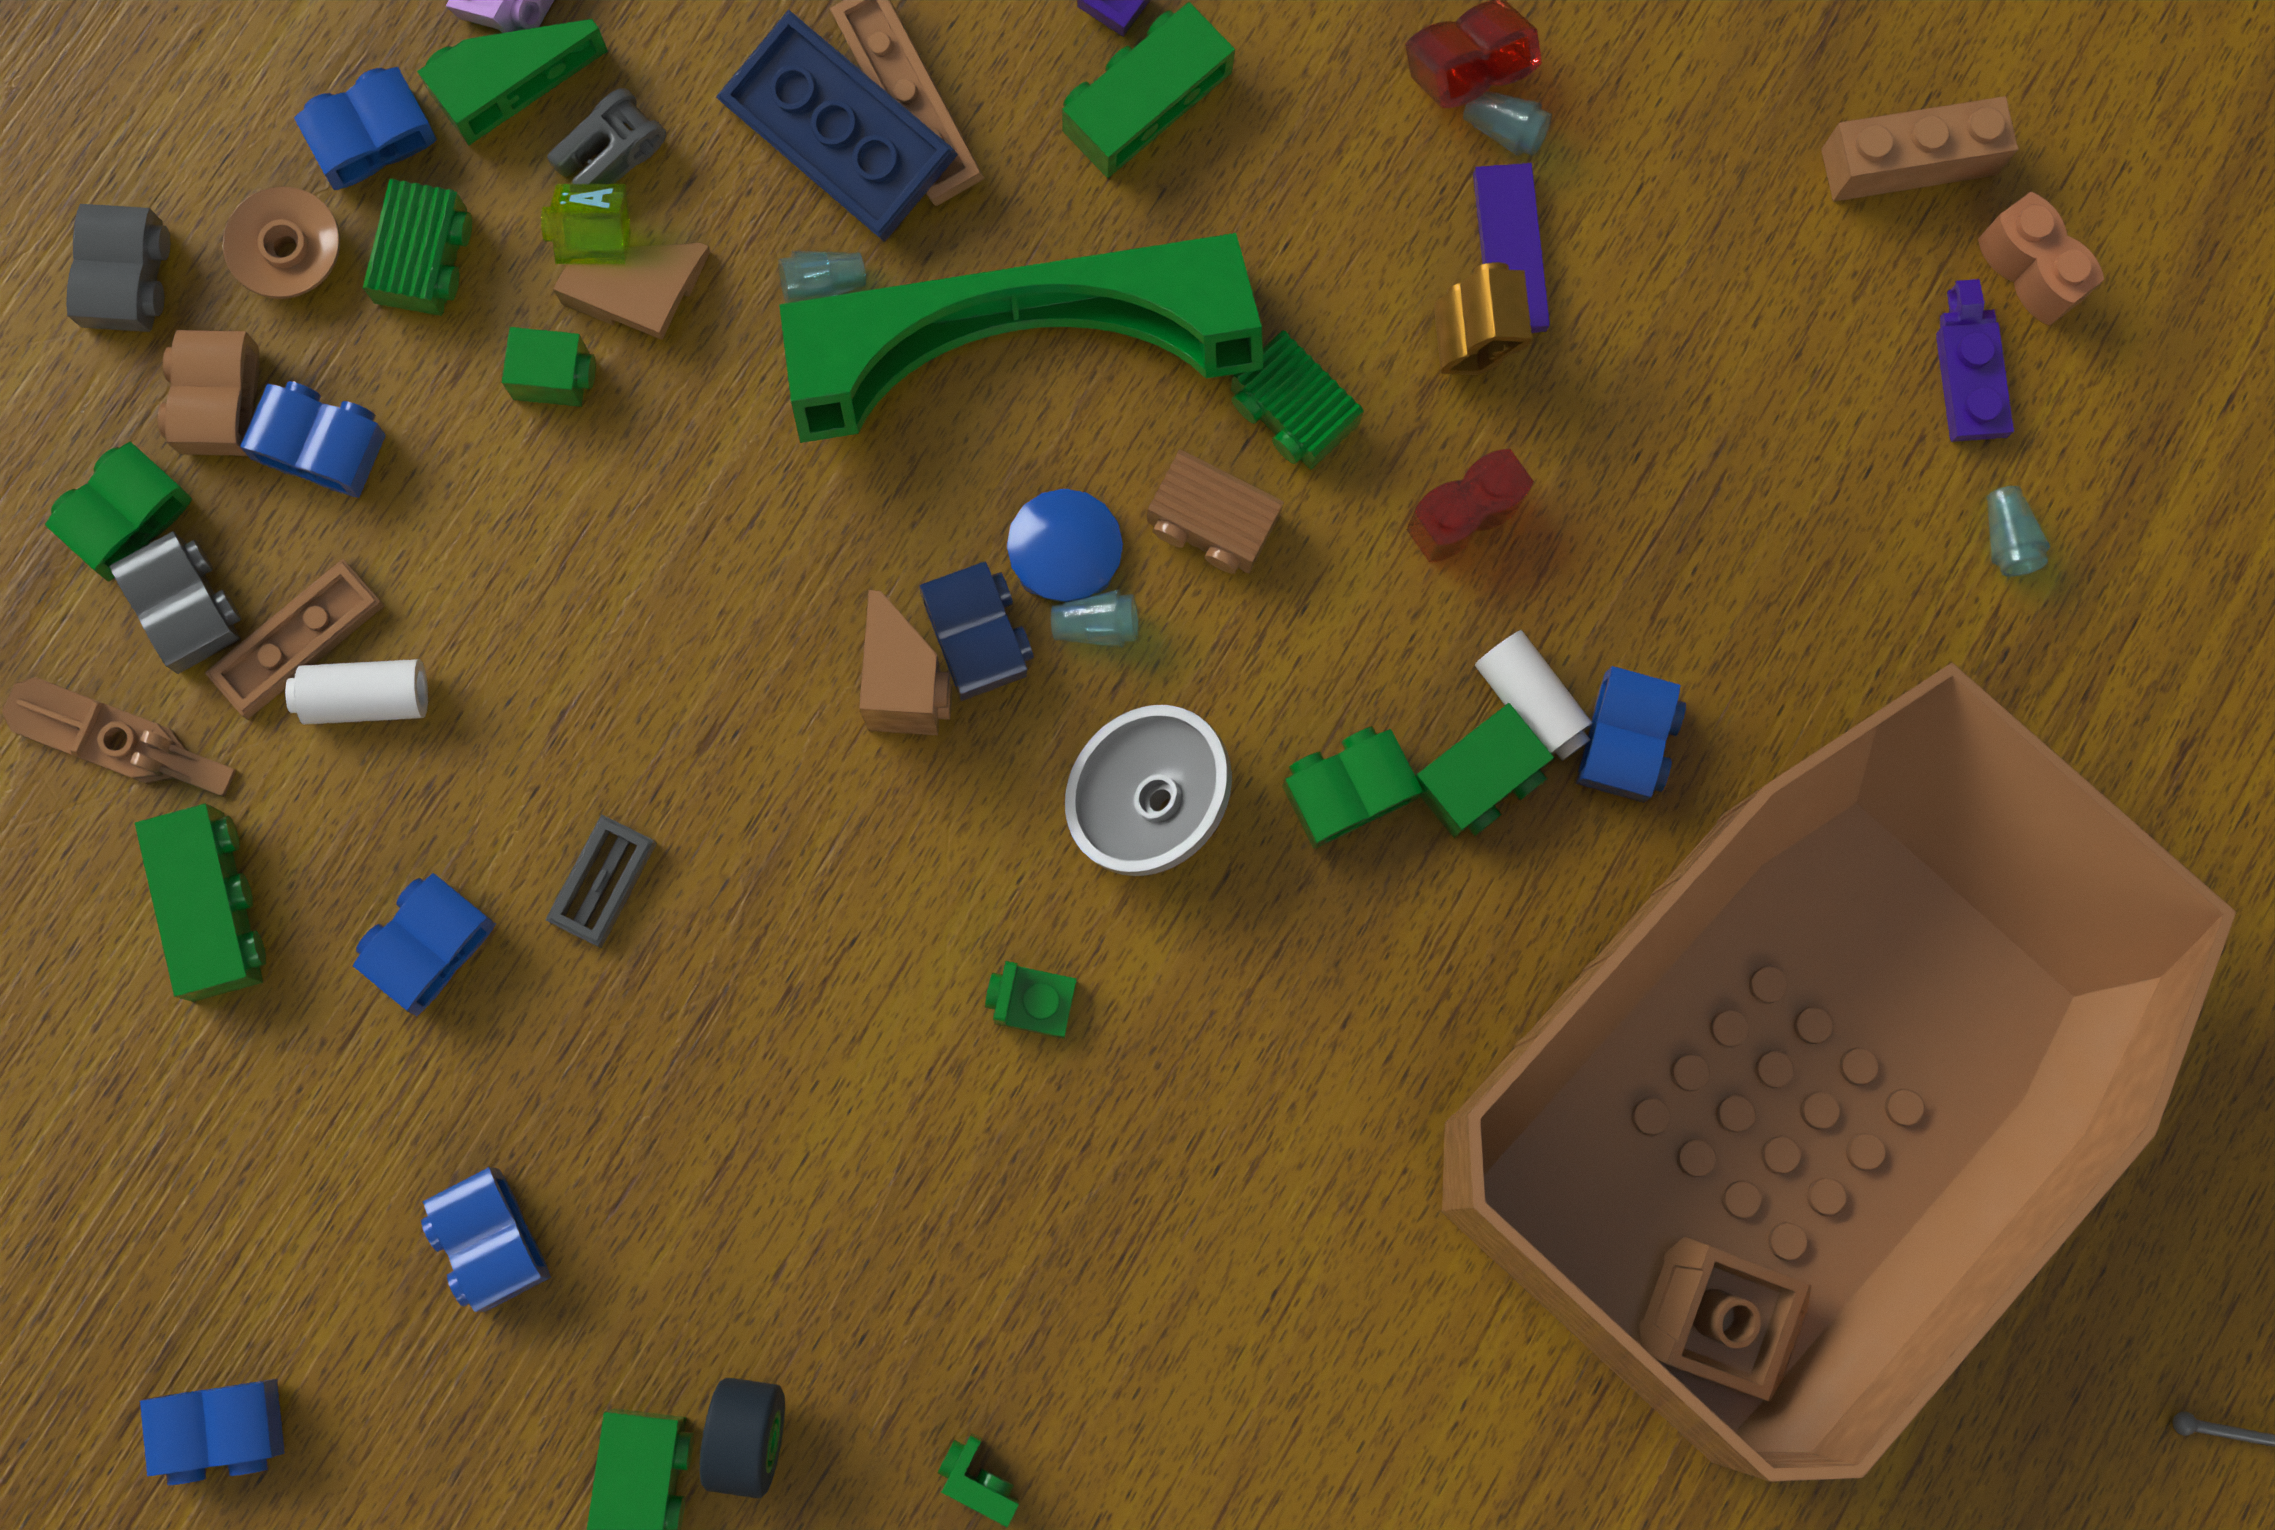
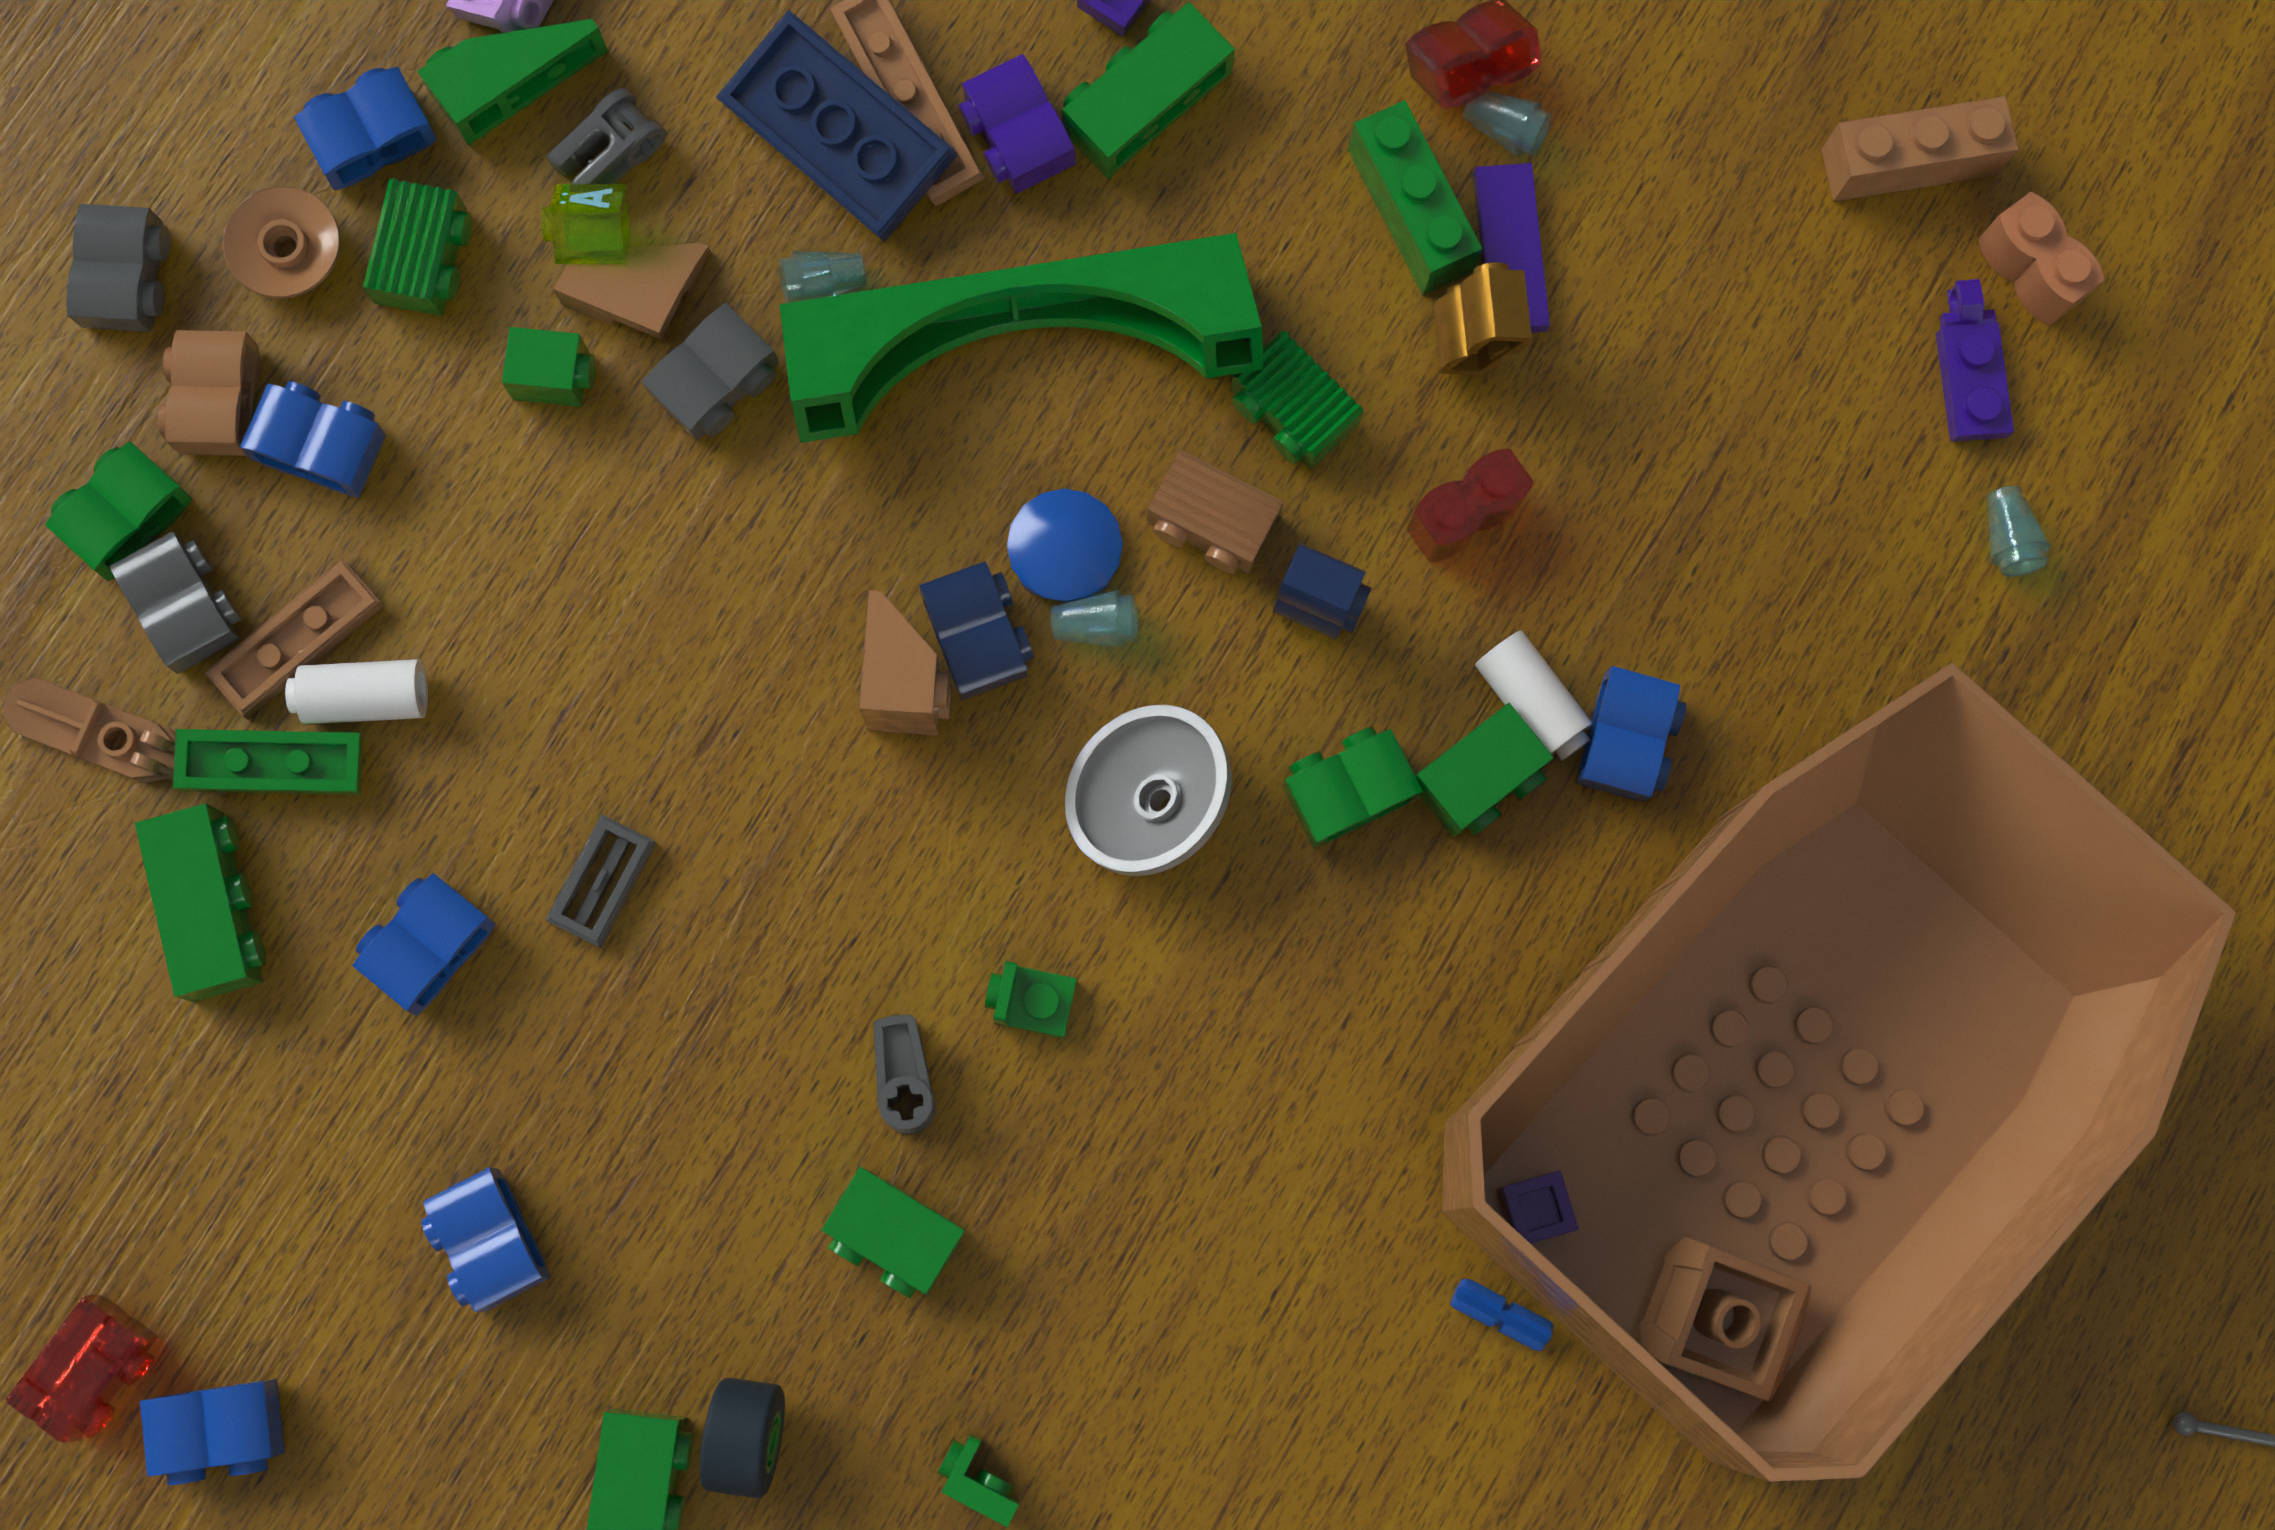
(83, 1370): none -> clear red brick
(268, 761): none -> green plate
(711, 373): none -> dark grey brick
(893, 1233): none -> green brick
(902, 1067): none -> dark grey piece
(1017, 124): none -> dark purple brick
(1322, 592): none -> dark blue brick
(1414, 197): none -> green brick
(1511, 1319): none -> blue piece
(1539, 1207): none -> dark purple plate

